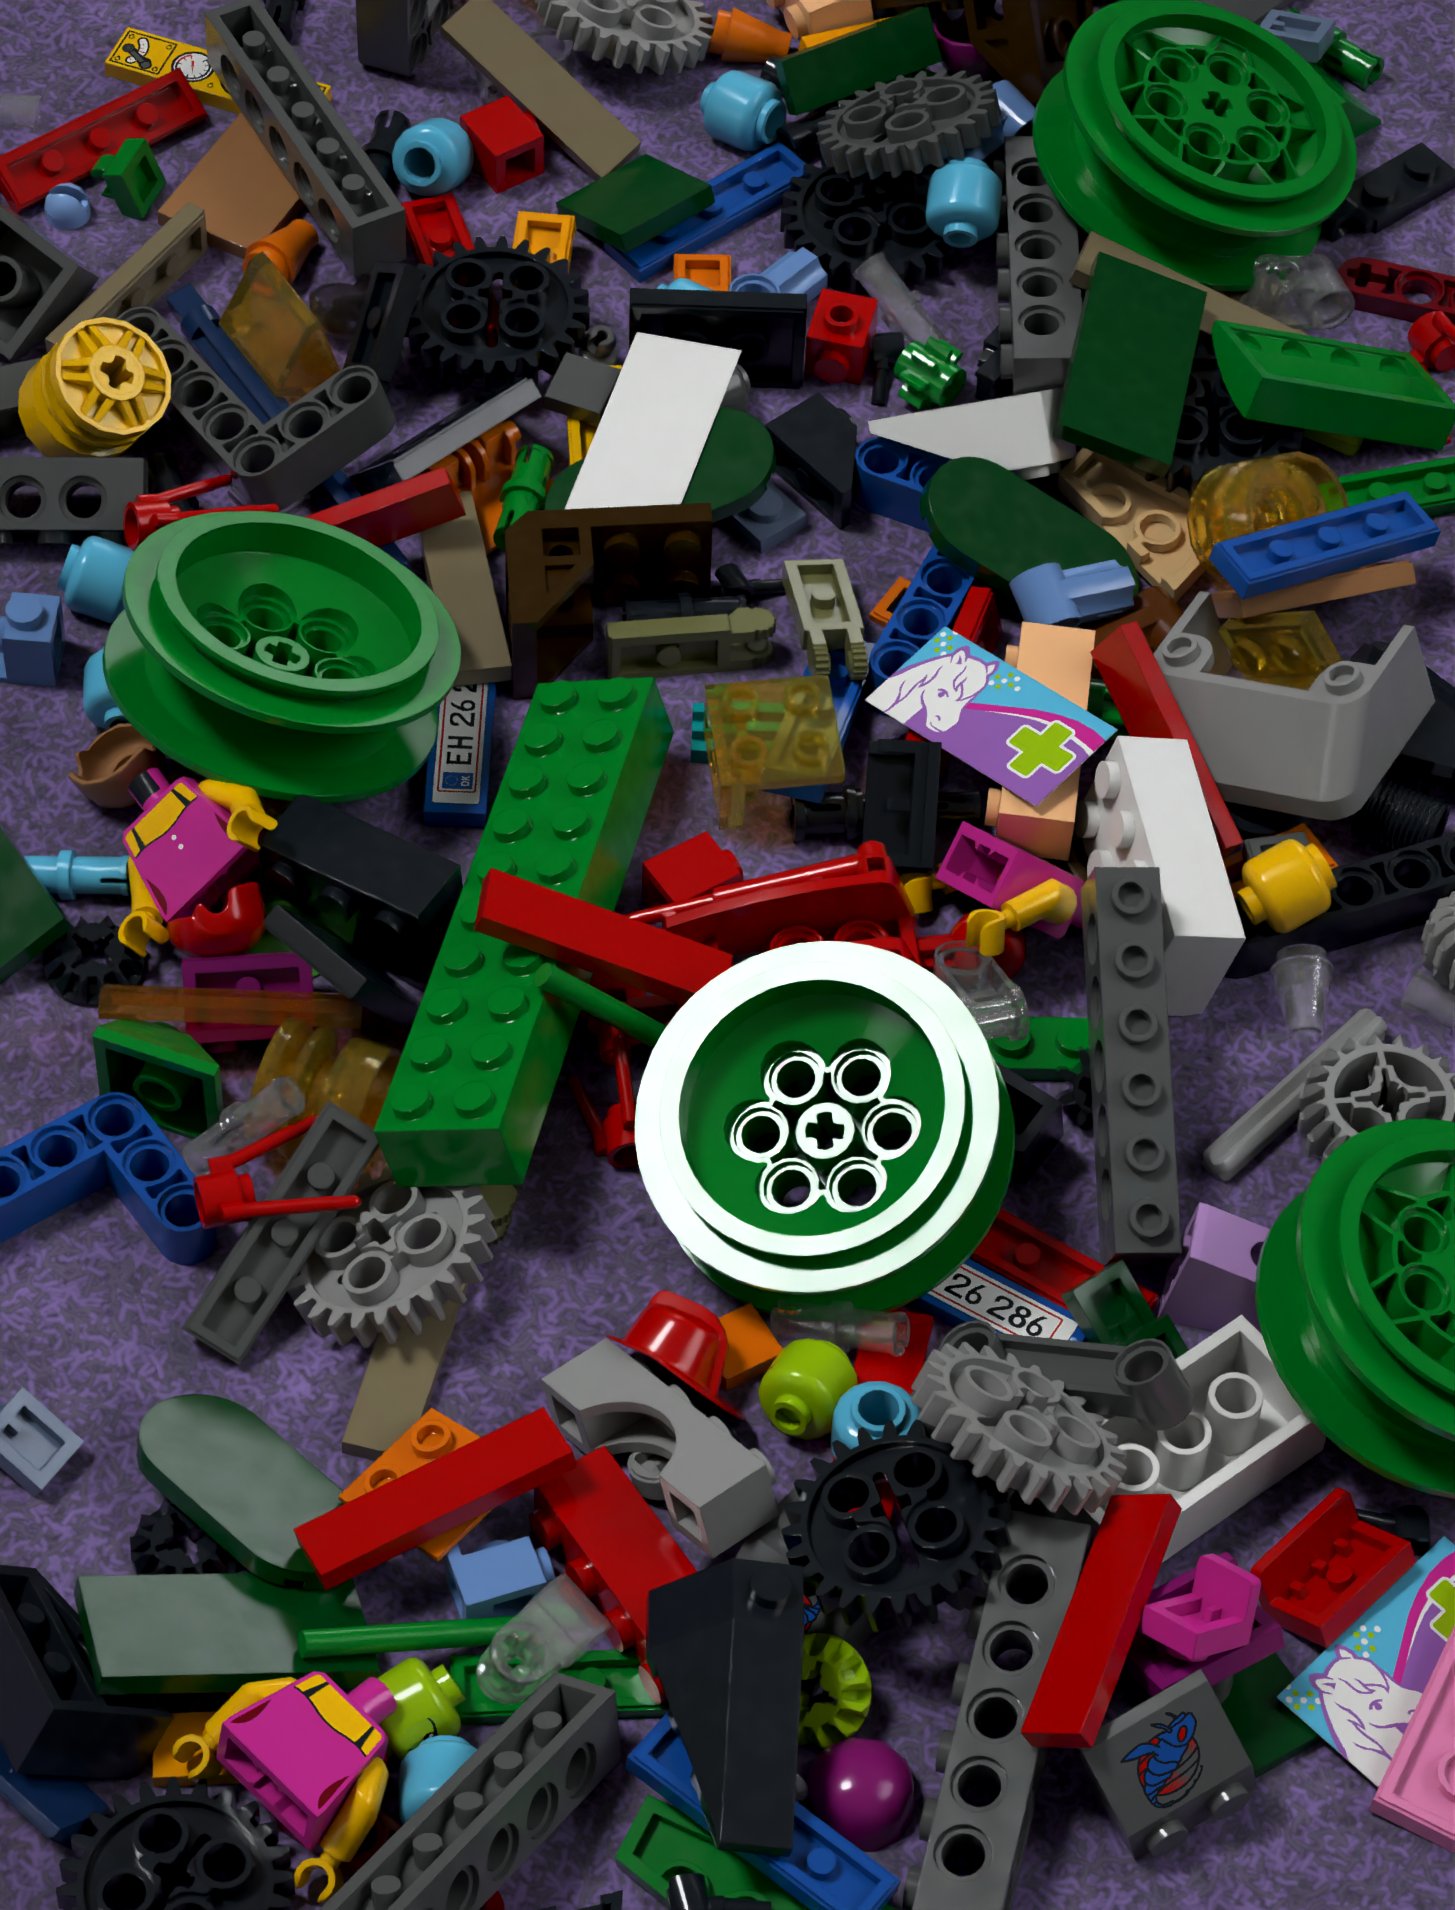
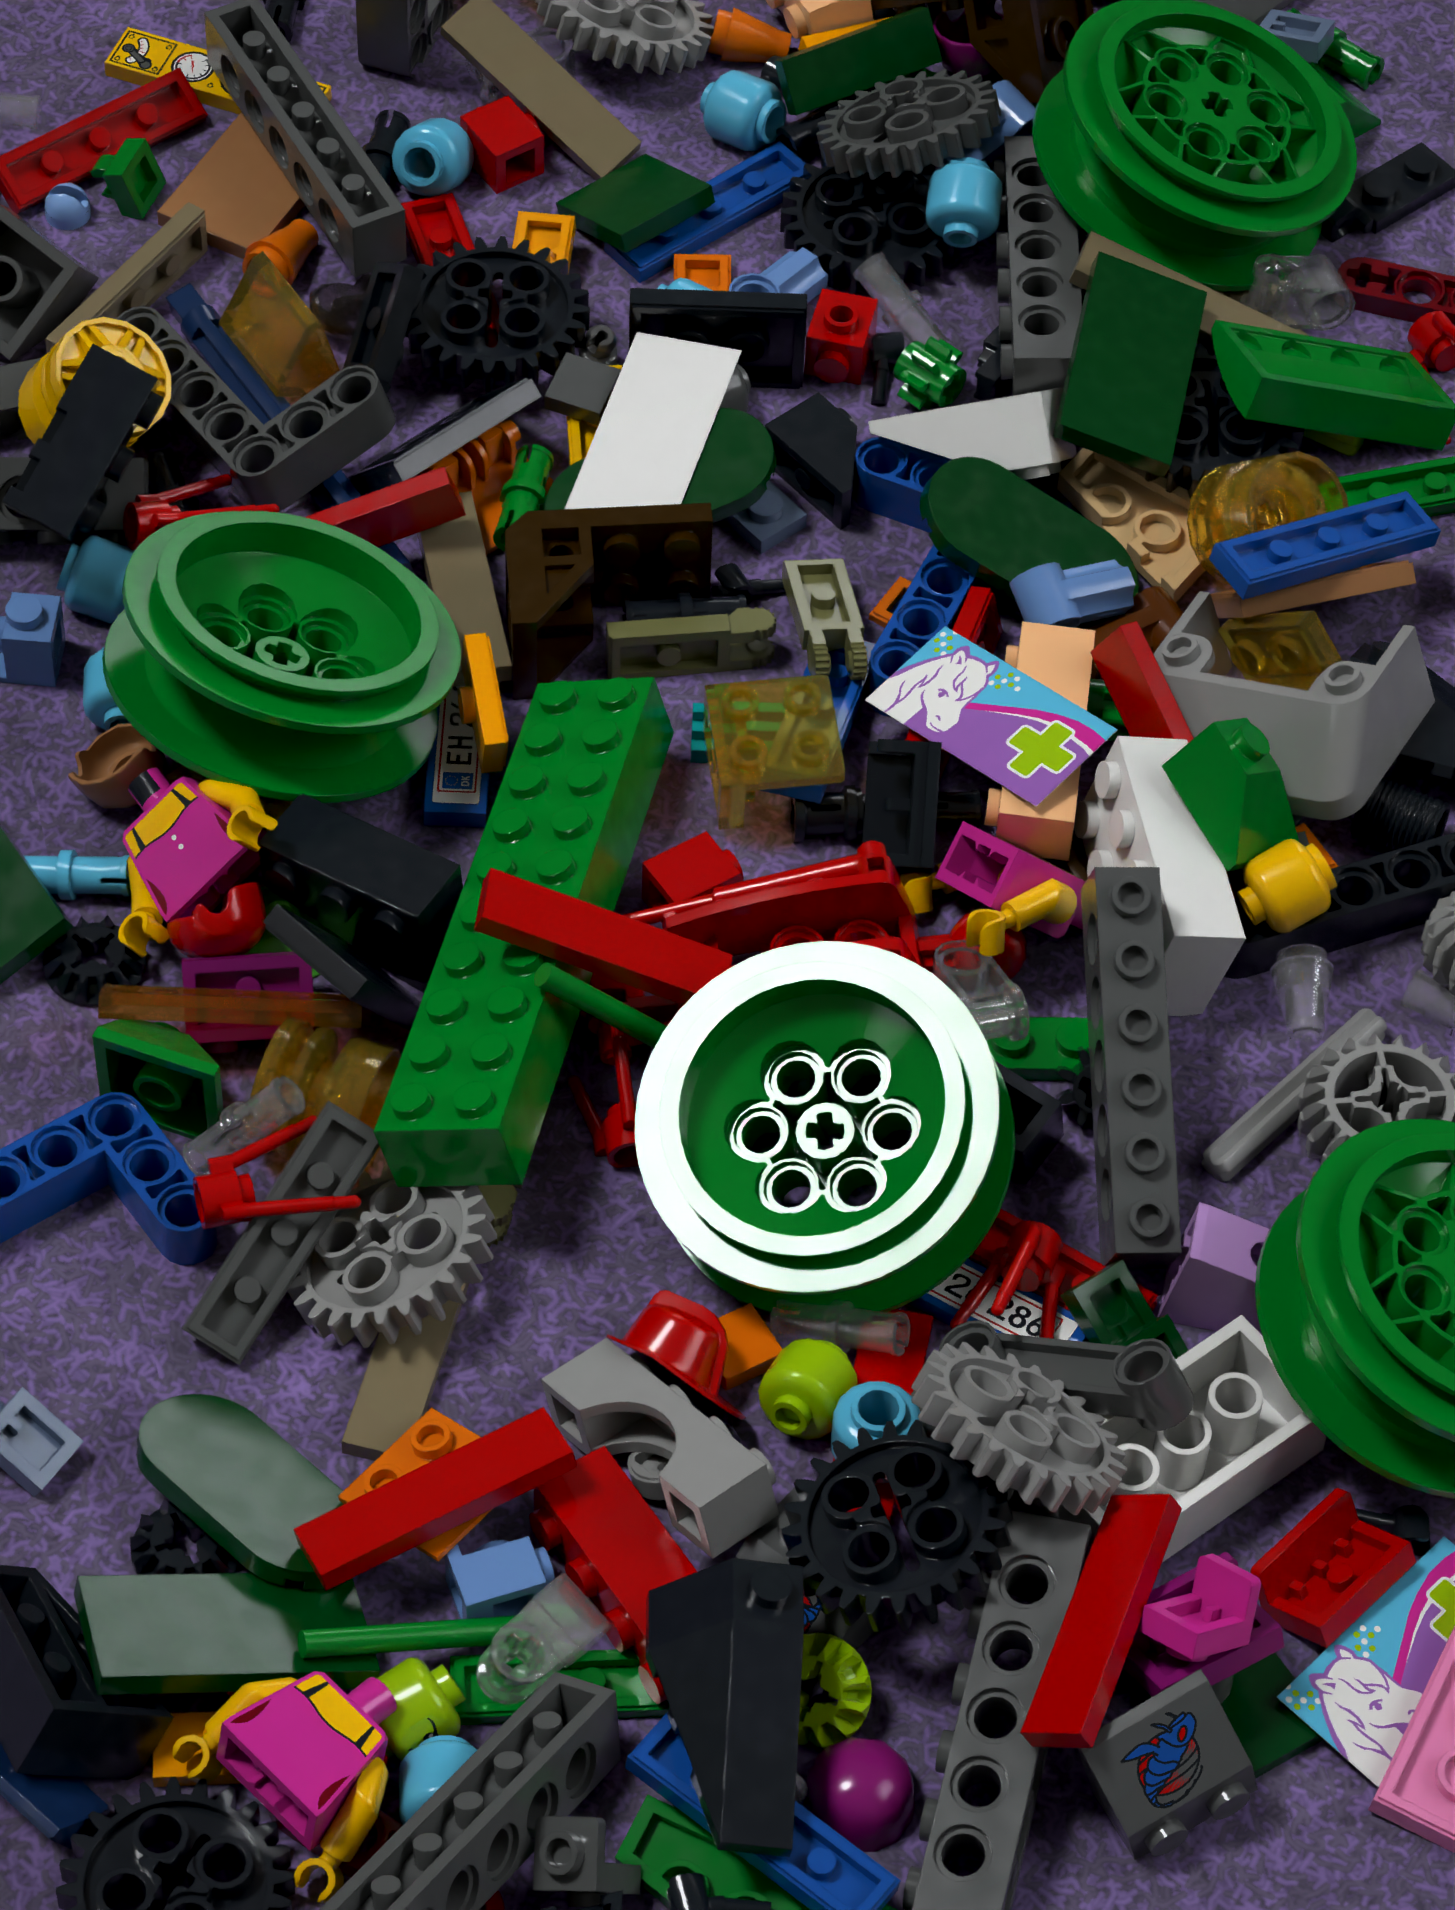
(85, 444): none -> black wedge
(481, 703): none -> light orange plate
(572, 1861): none -> dark grey bracket
(1025, 1265): none -> red plant
(1233, 790): none -> green slope

